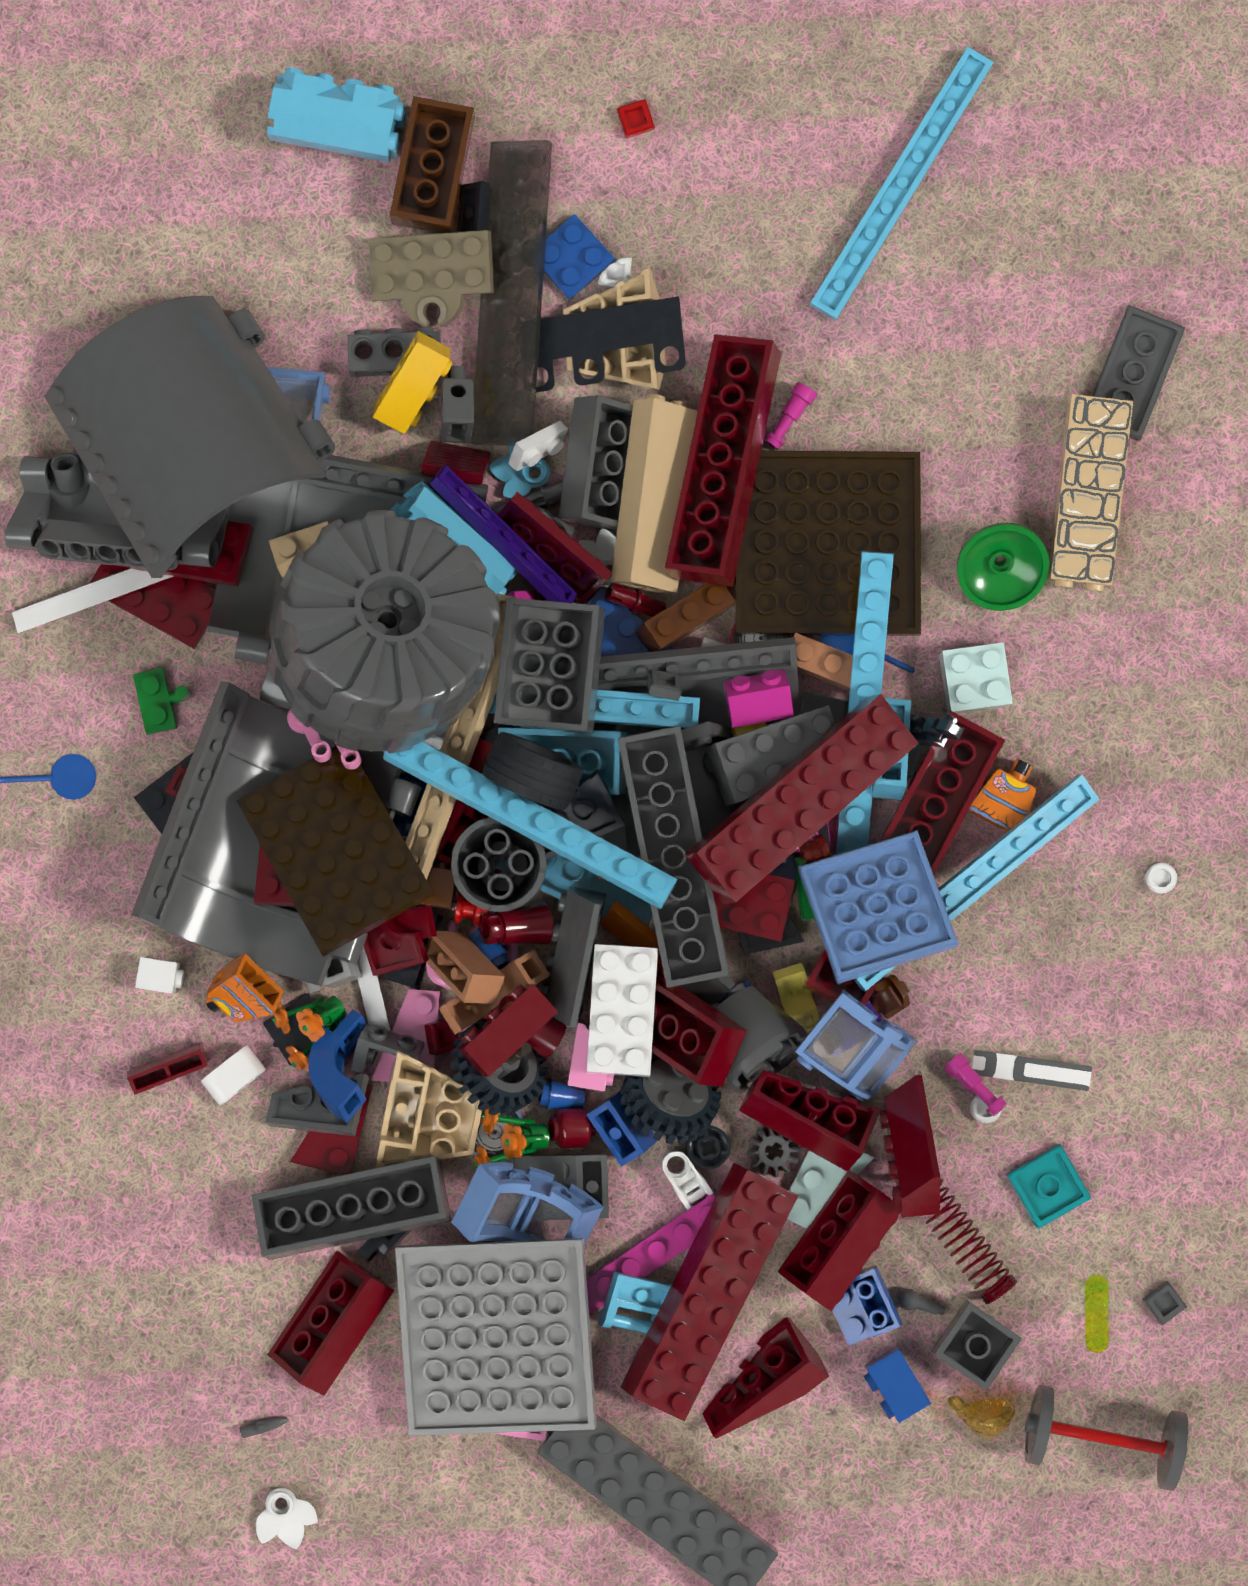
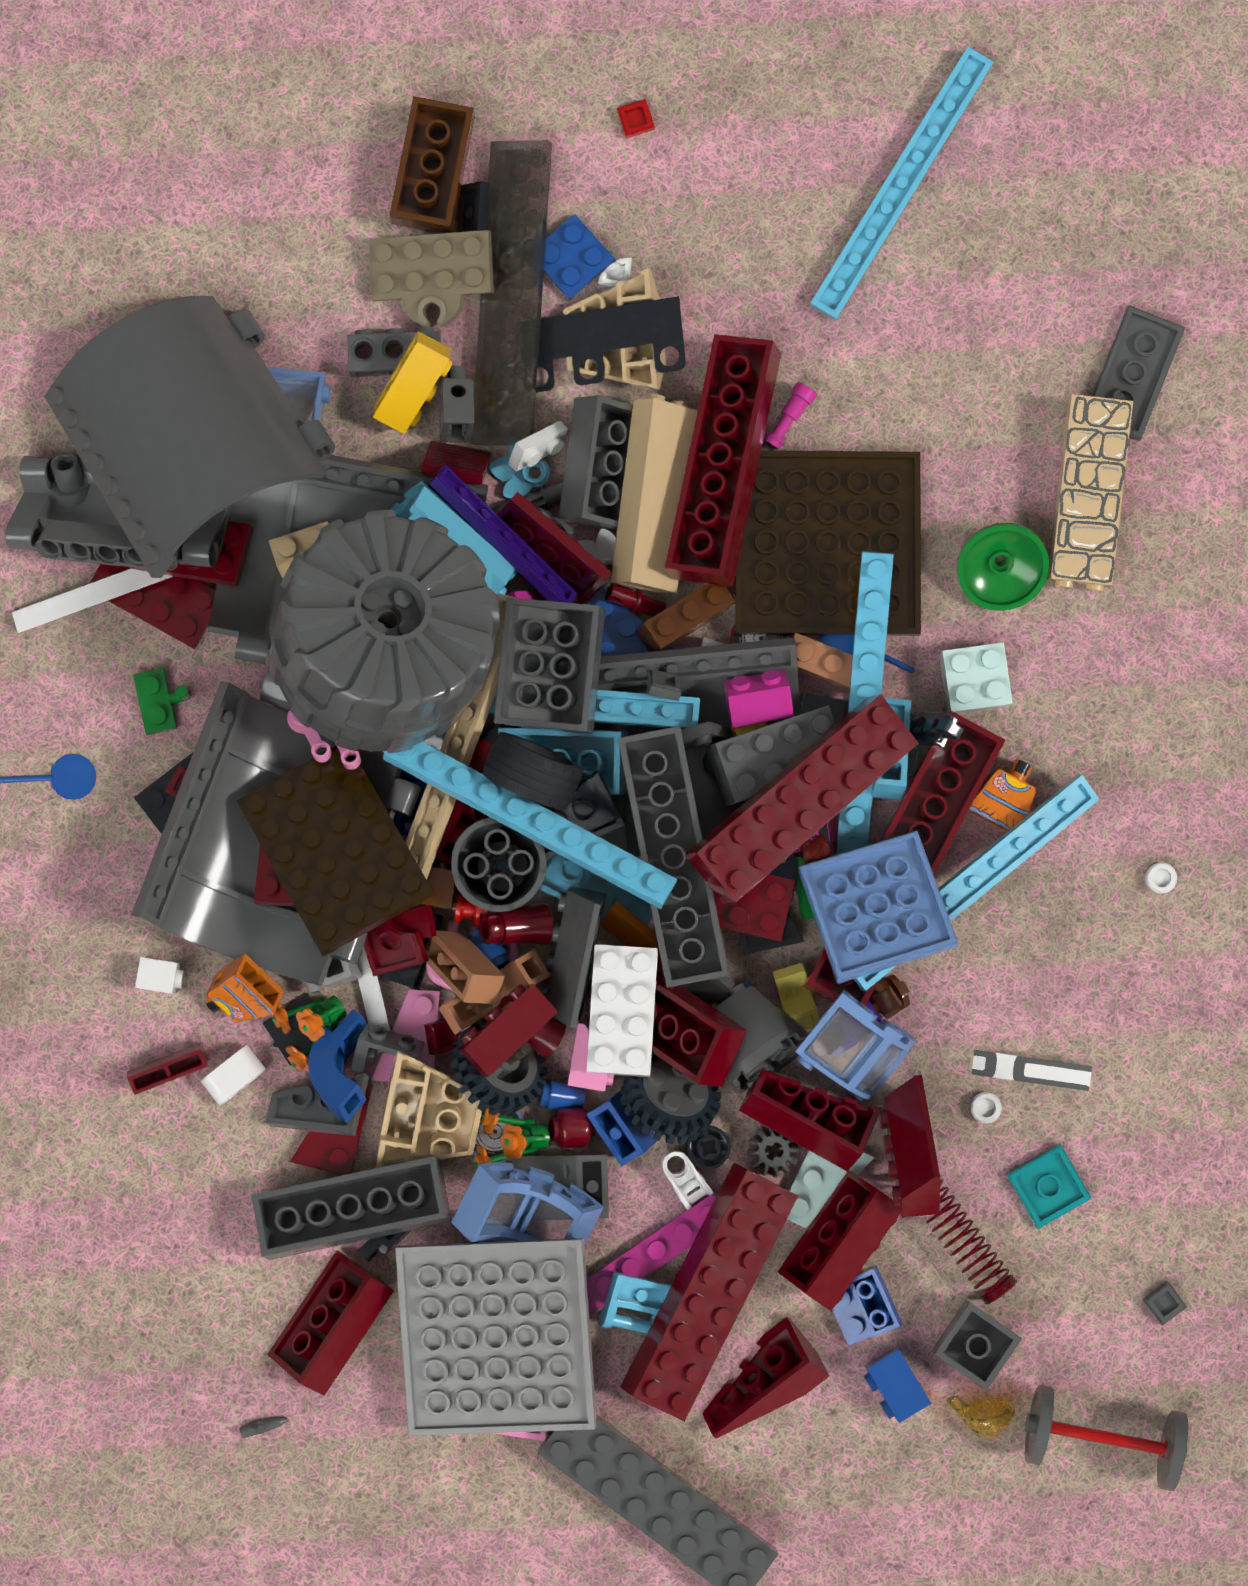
(285, 1522): white plate -> none
(335, 117): medium azure brick -> none
(911, 1300): dark grey piece -> none
(962, 1071): dark pink piece -> none
(1096, 1313): clear neon green piece -> none

